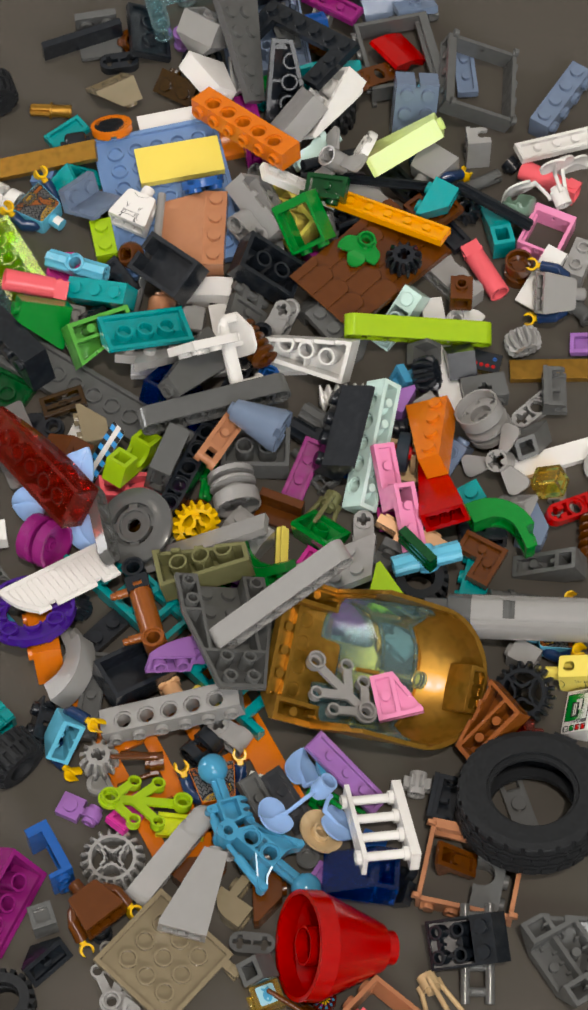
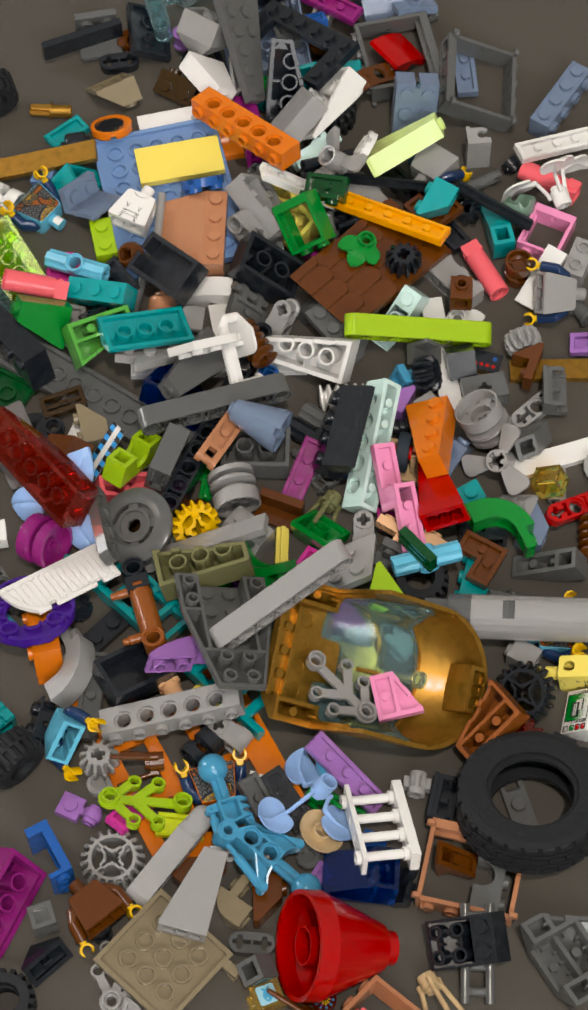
(529, 361): none -> reddish brown slope

